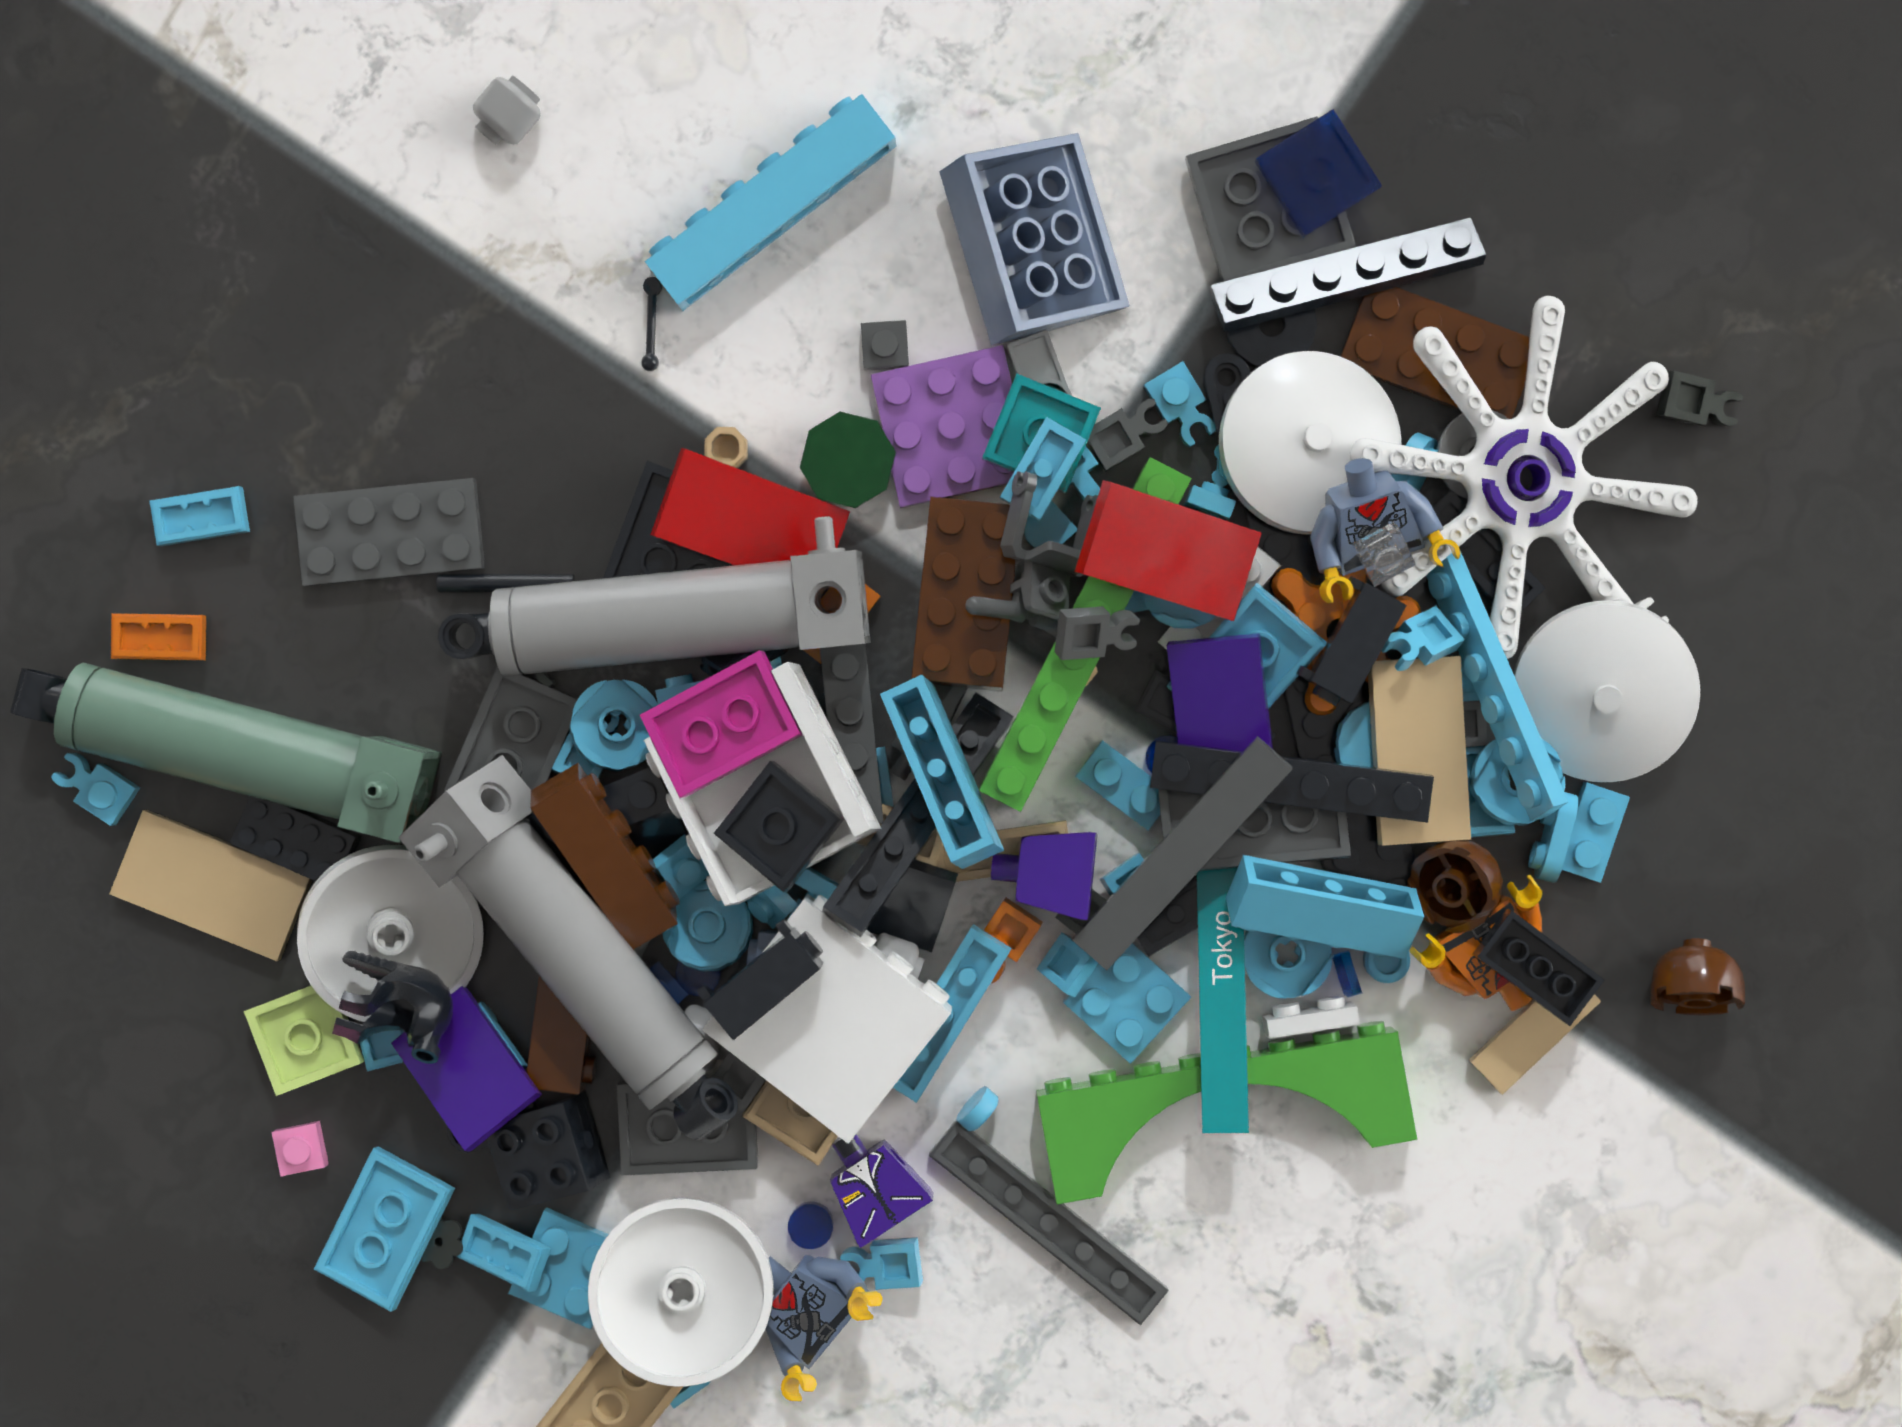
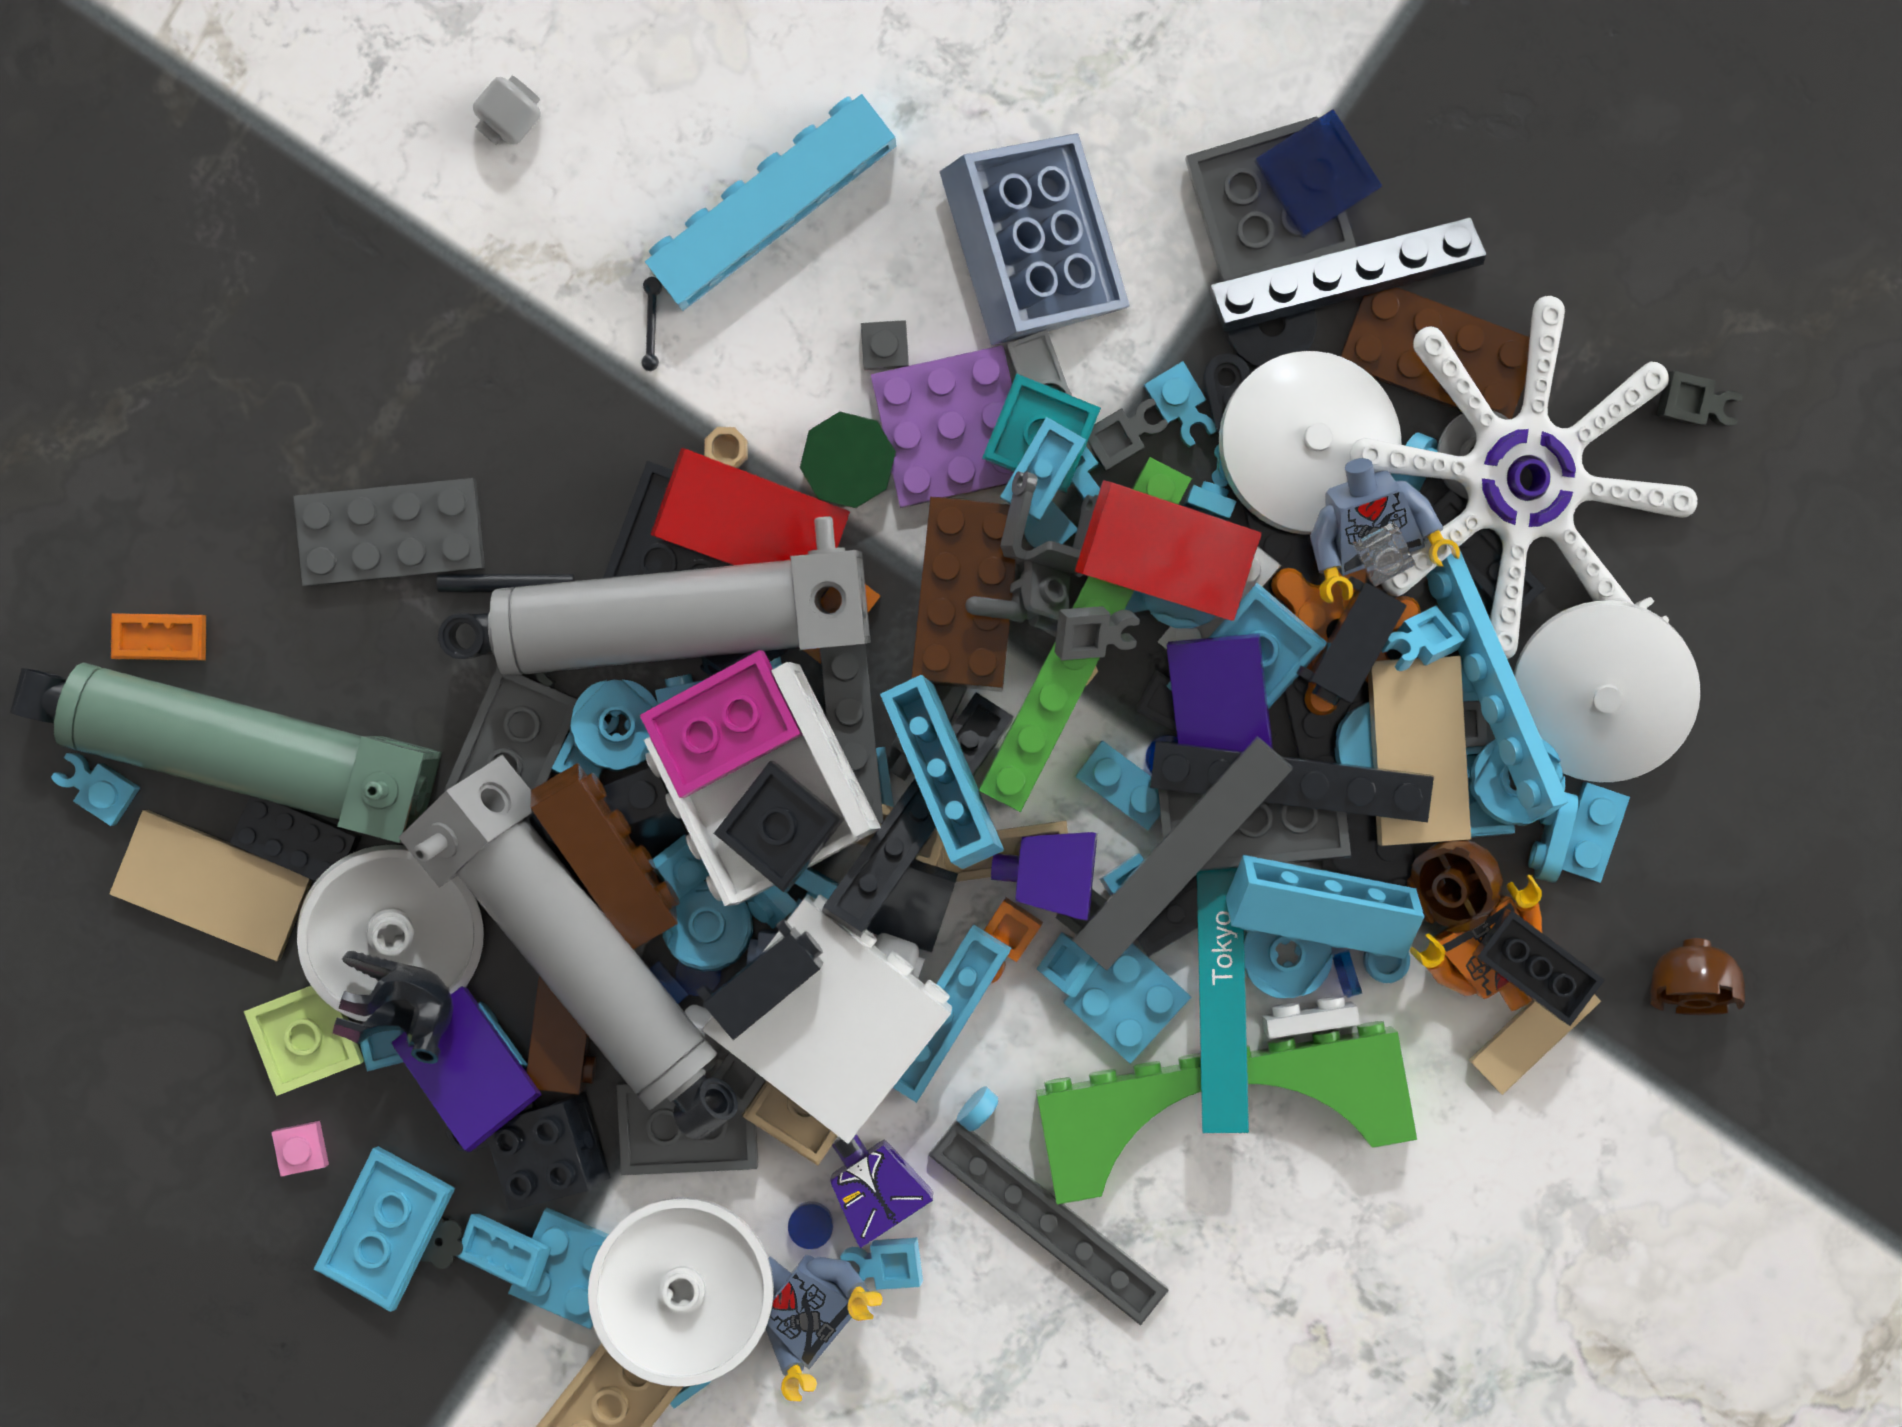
(199, 516): medium azure plate -> none

